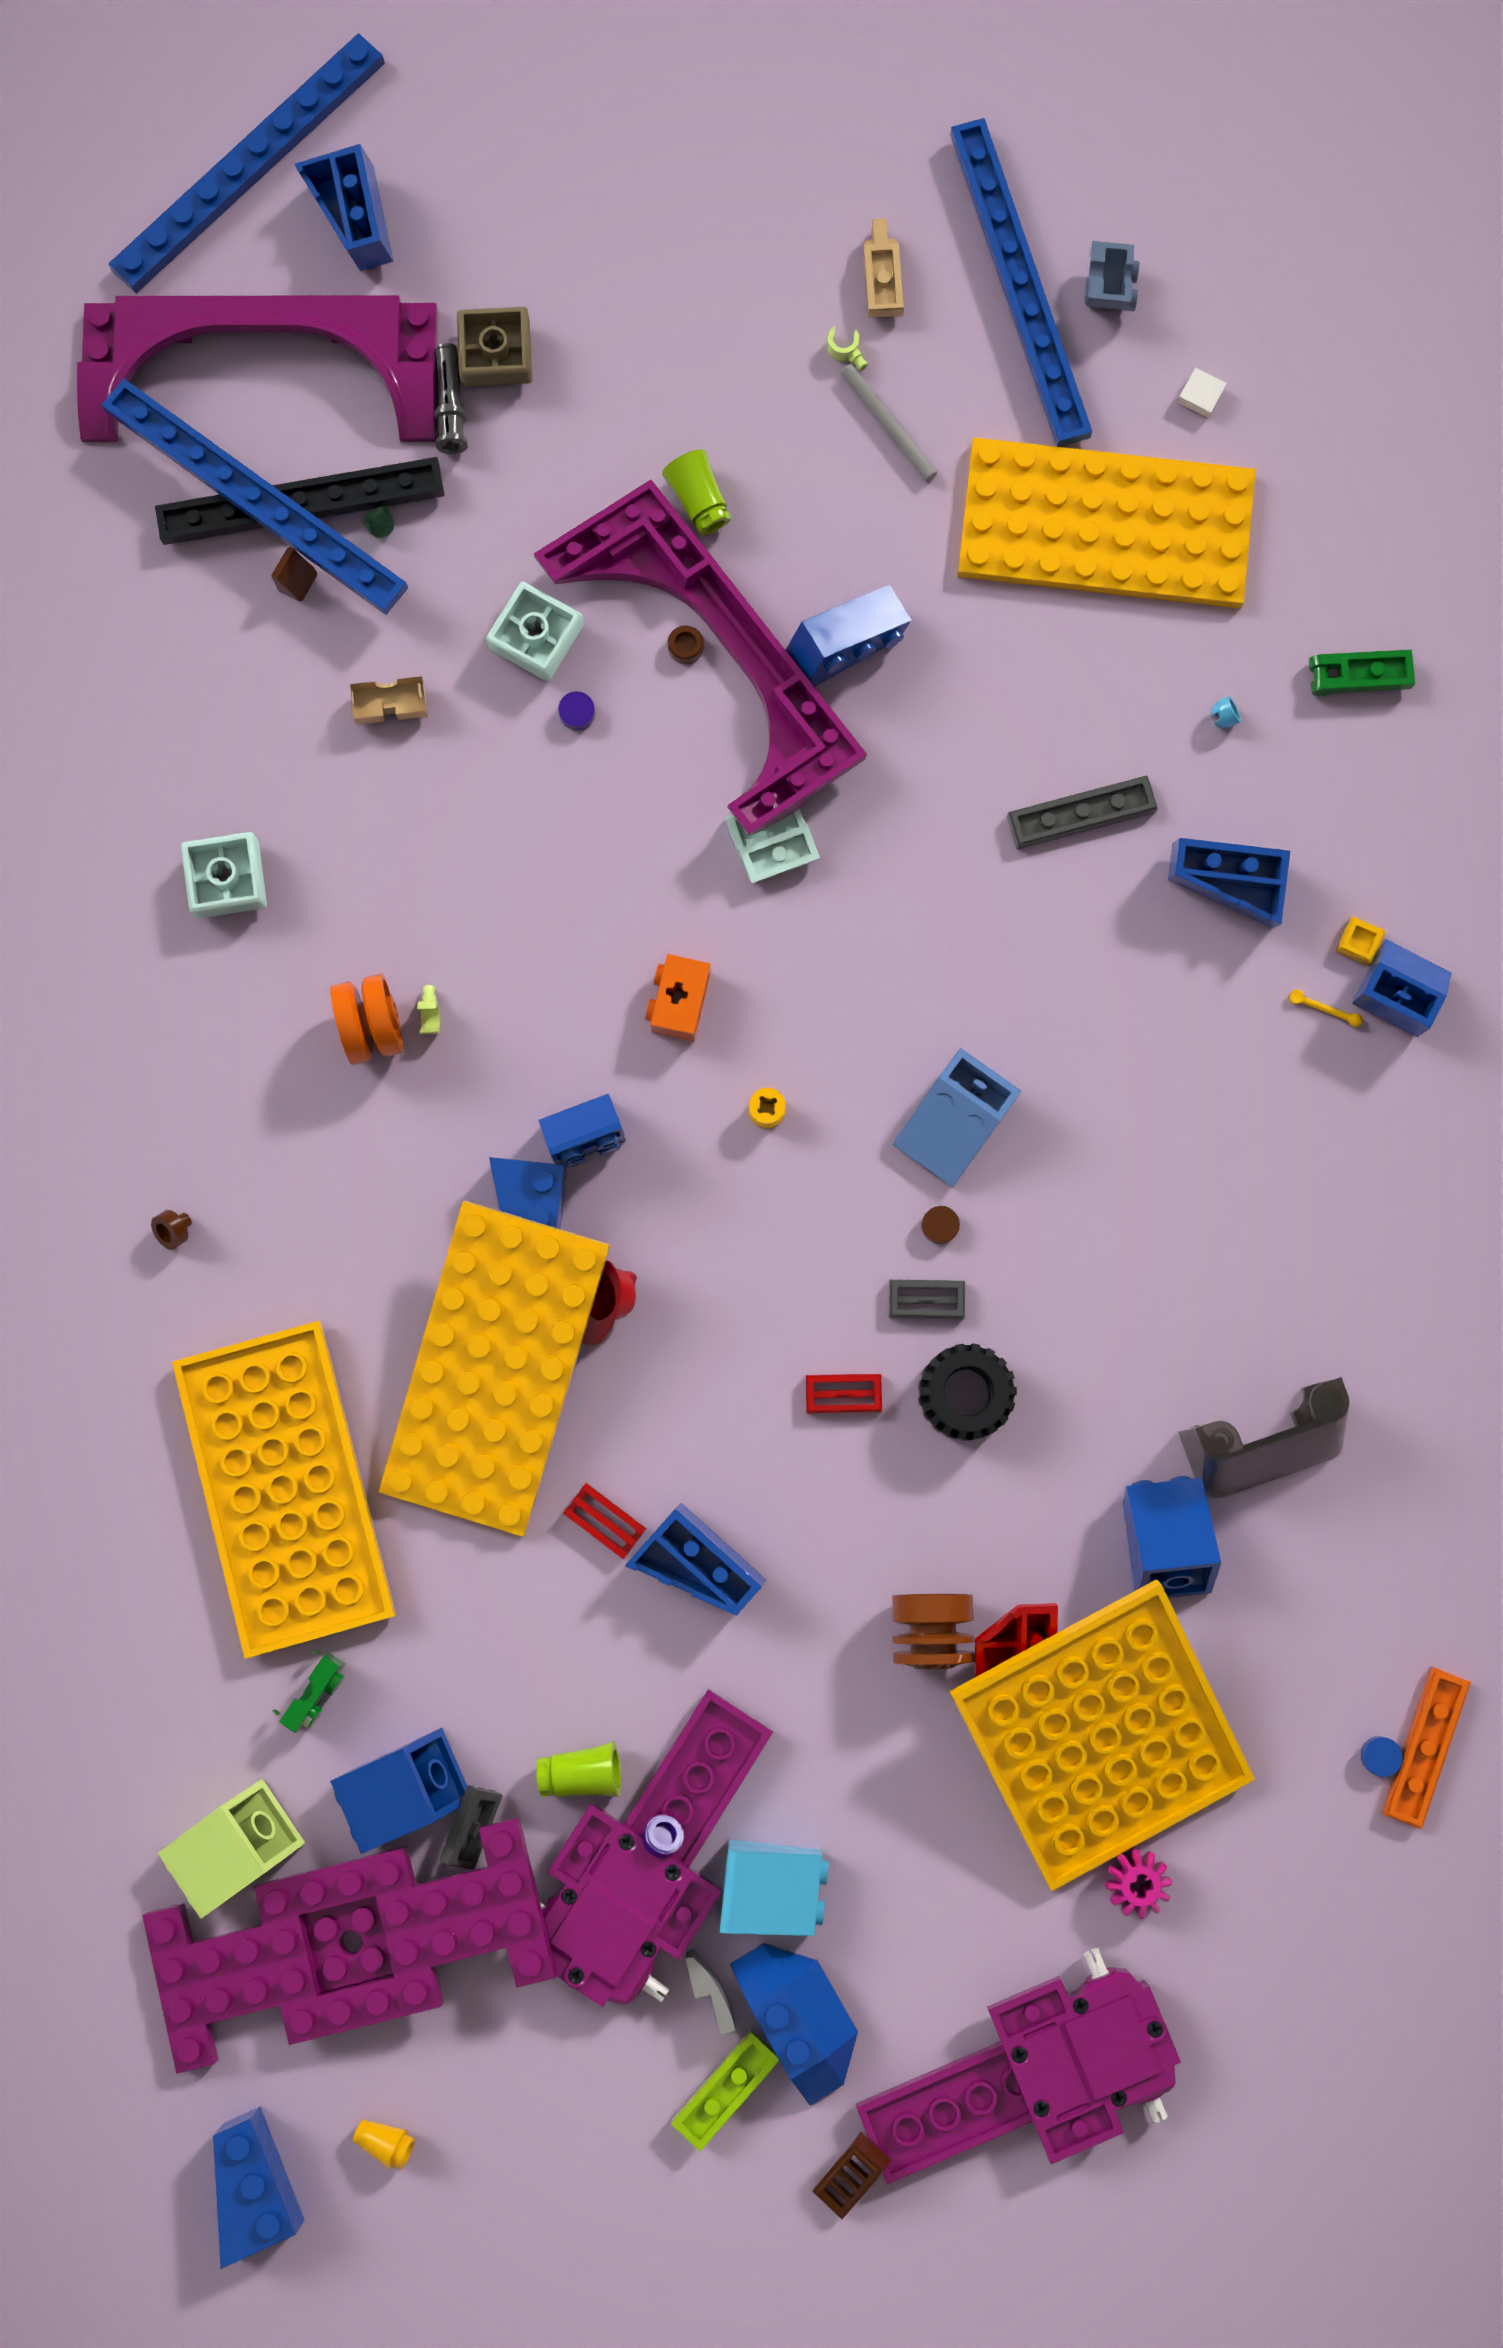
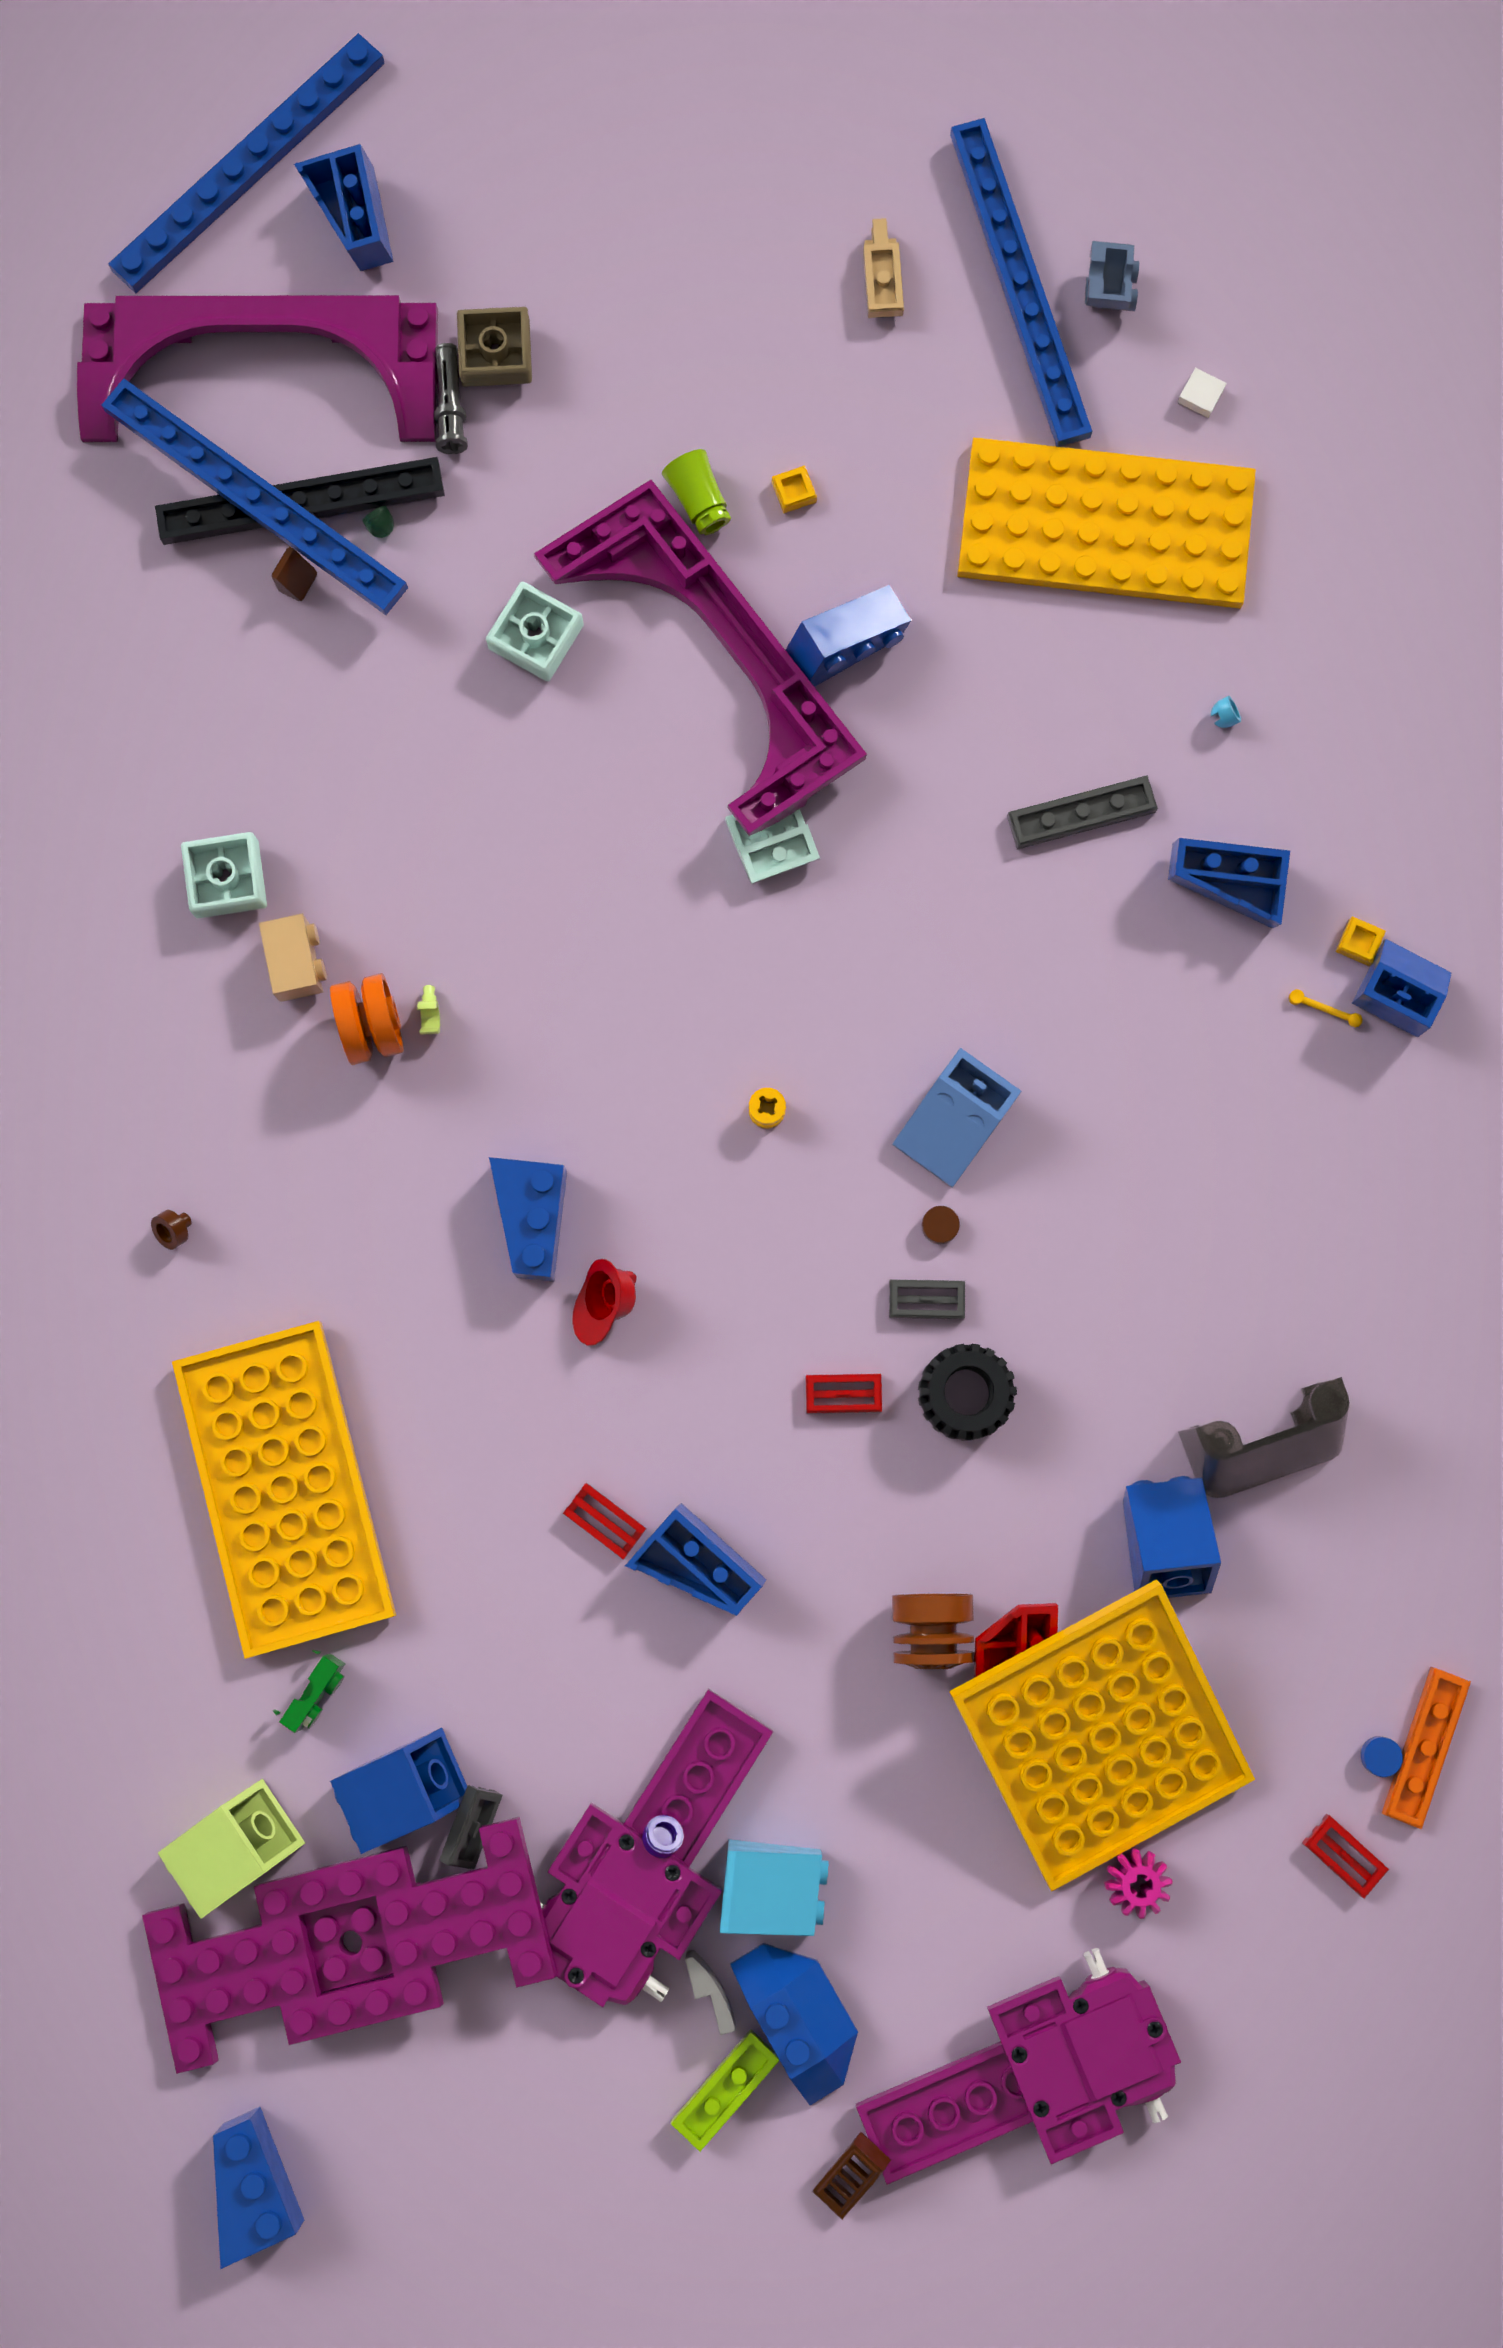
(292, 957): none -> tan brick
(375, 700): tan piece -> none
(385, 2143): yellow cone -> none
(494, 1368): yellow plate -> none
(576, 710): dark purple tile -> none
(581, 1772): lime plant -> none
(583, 1131): blue slope -> none
(683, 1018): orange brick -> none
(685, 644): reddish brown tile -> none
(794, 489): none -> yellow tile
(849, 354): yellowish green piece -> none
(889, 423): light grey bar -> none
(1319, 1833): none -> red tile
(1362, 672): green plate -> none

